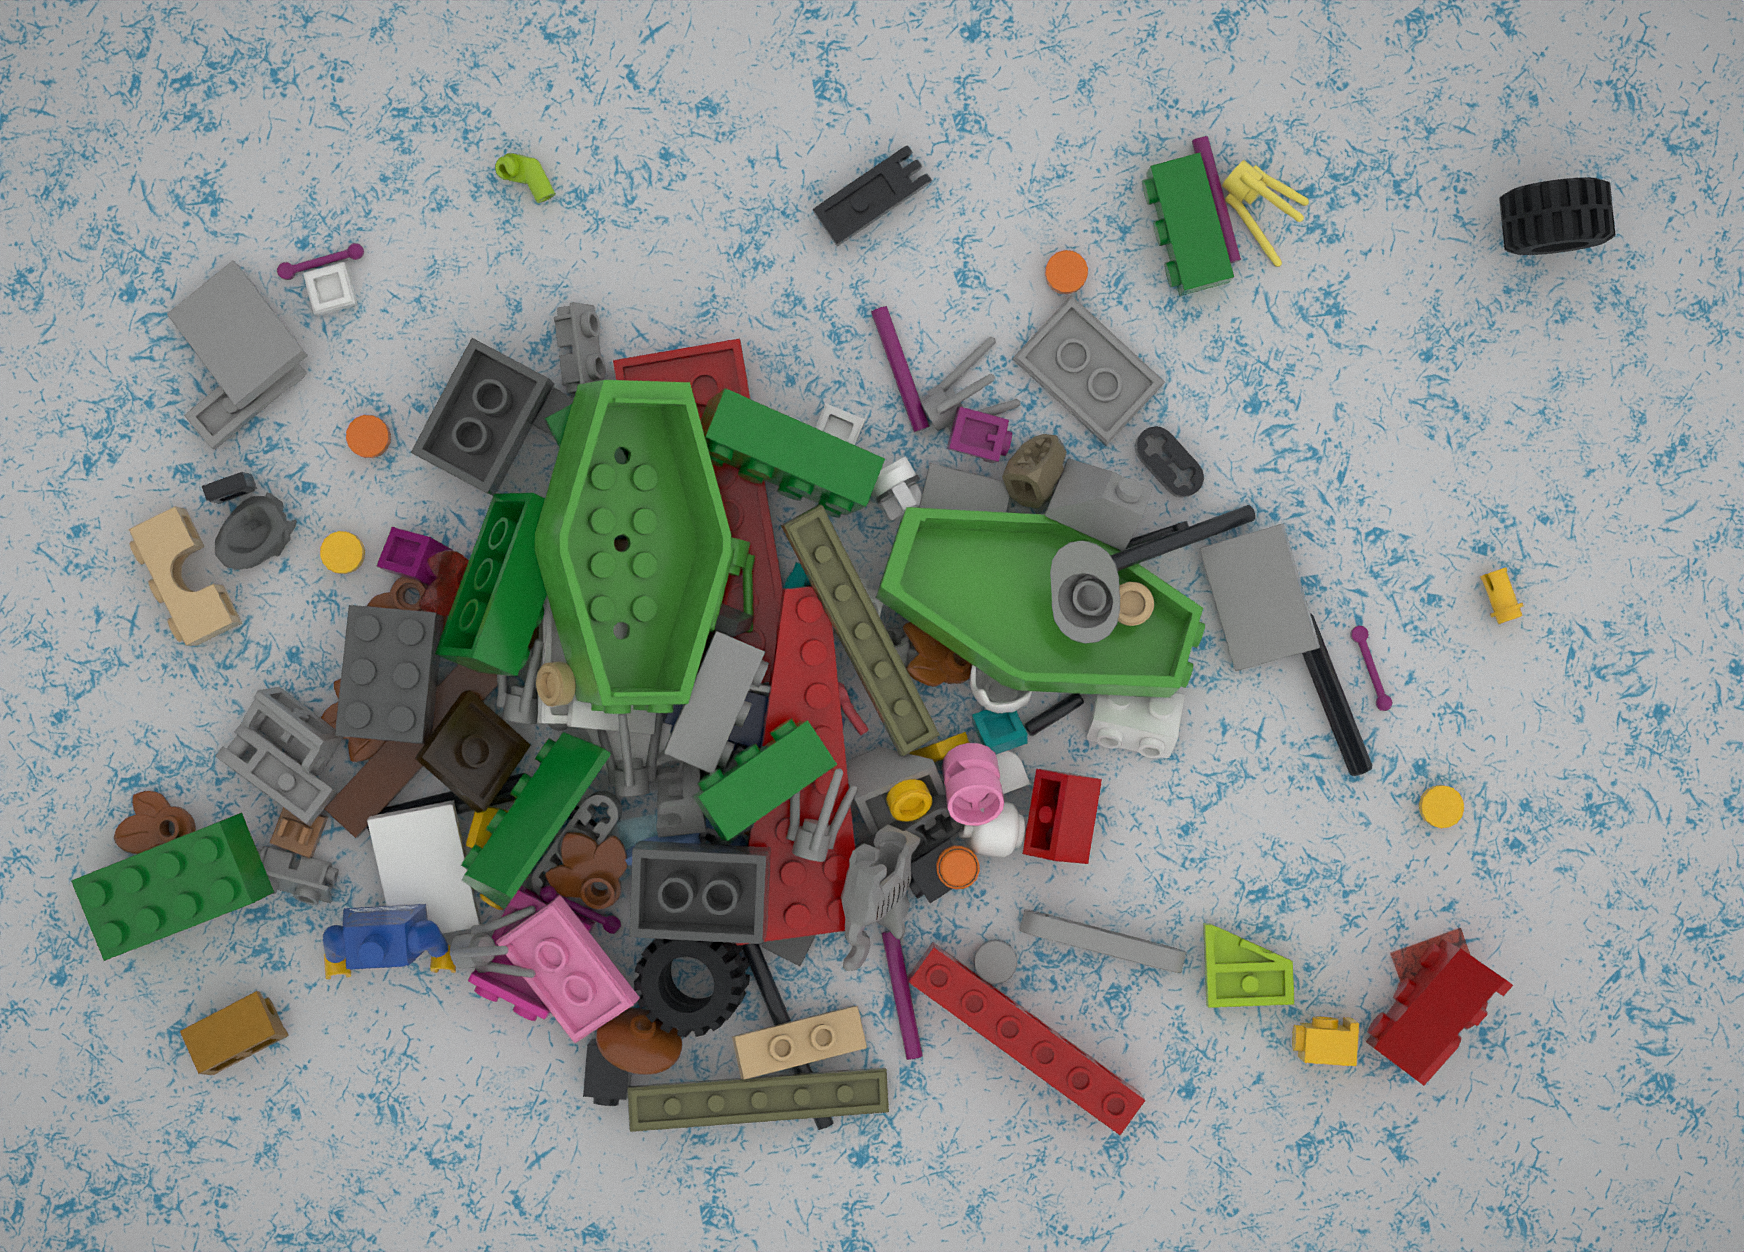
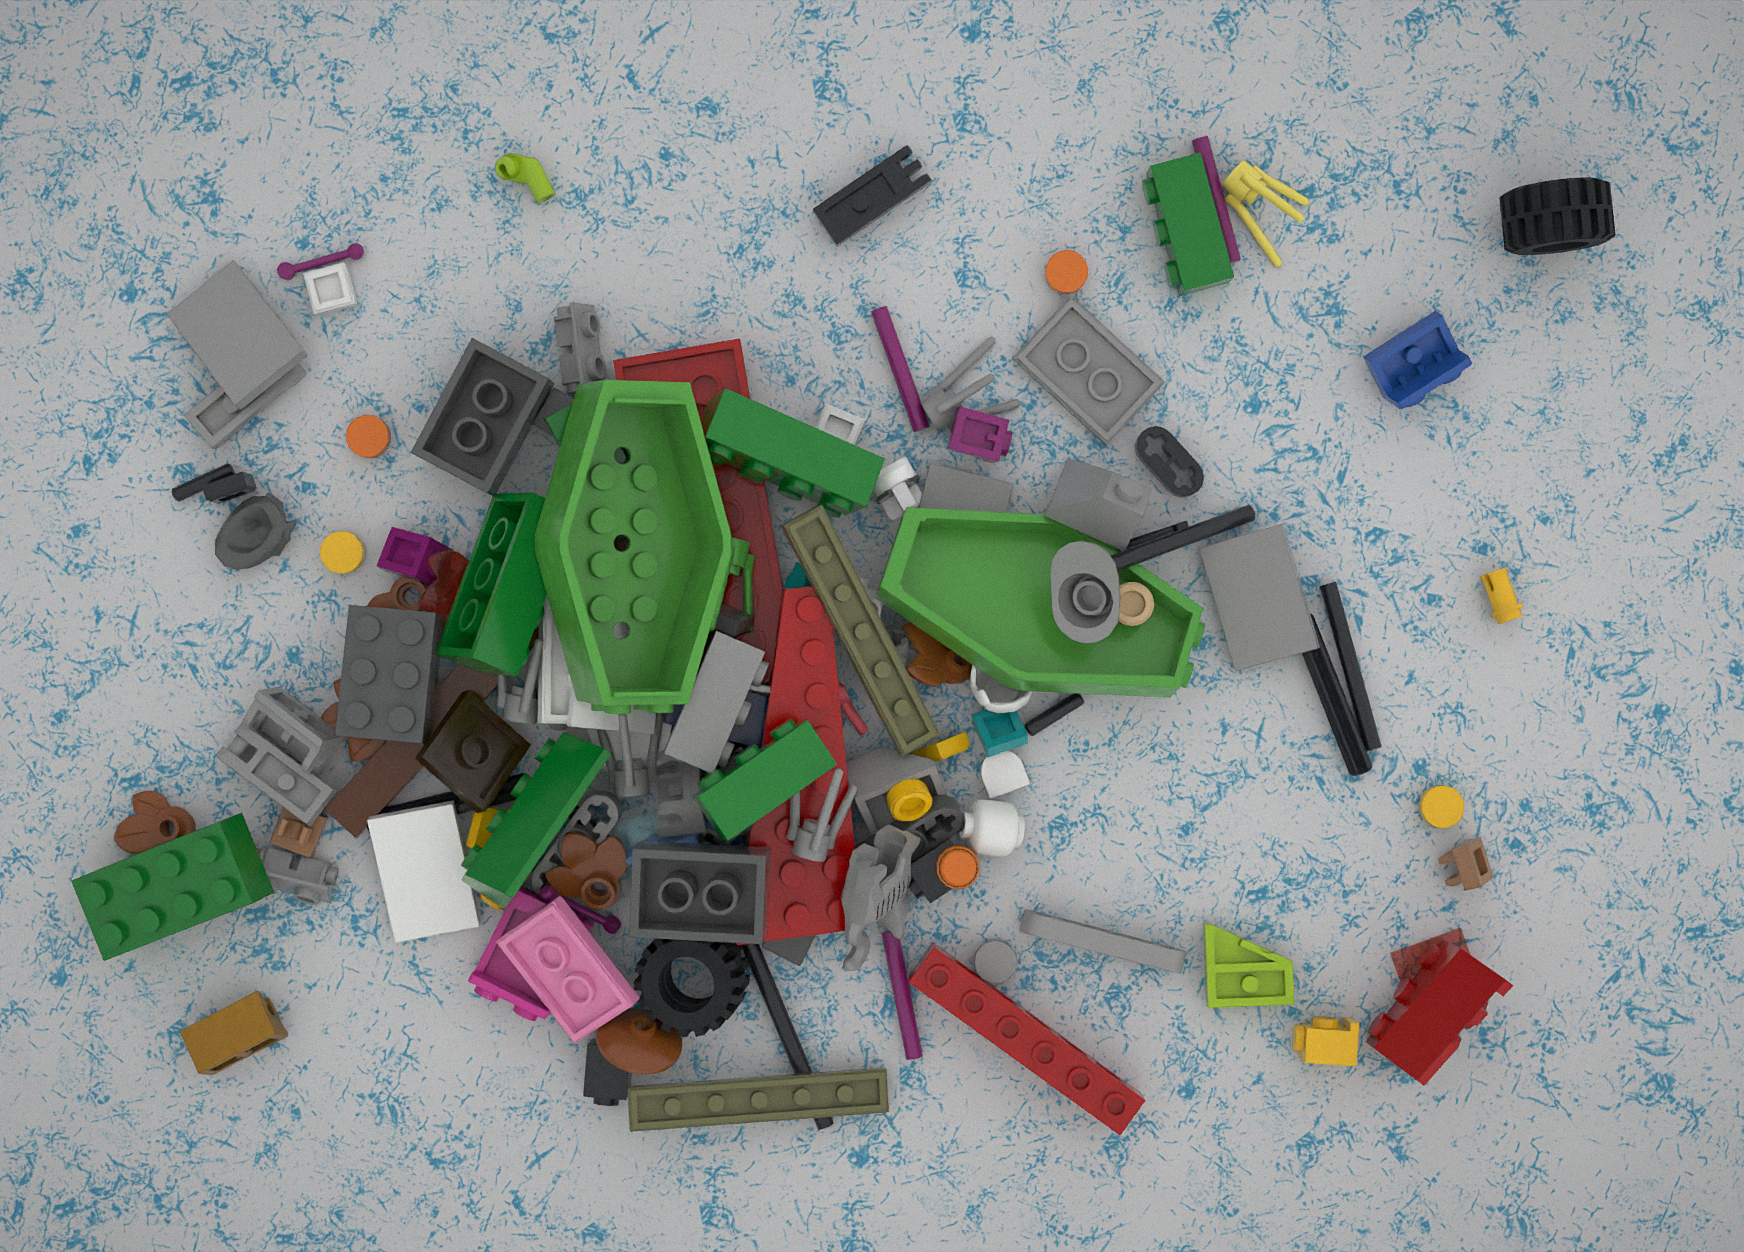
(163, 546): tan arch -> none
(195, 485): none -> black piece
(384, 940): blue torso -> none
(479, 949): light grey plant -> none
(555, 683): tan tile -> none
(799, 1042): tan plate -> none
(972, 784): bright pink wheel -> none
(1035, 470): dark tan rock -> none
(1062, 816): red brick -> none
(1137, 723): white bracket -> none
(1350, 666): none -> black bar
(1359, 635): magenta hinge -> none
(1416, 361): none -> blue bracket
(1471, 864): none -> medium nougat tile

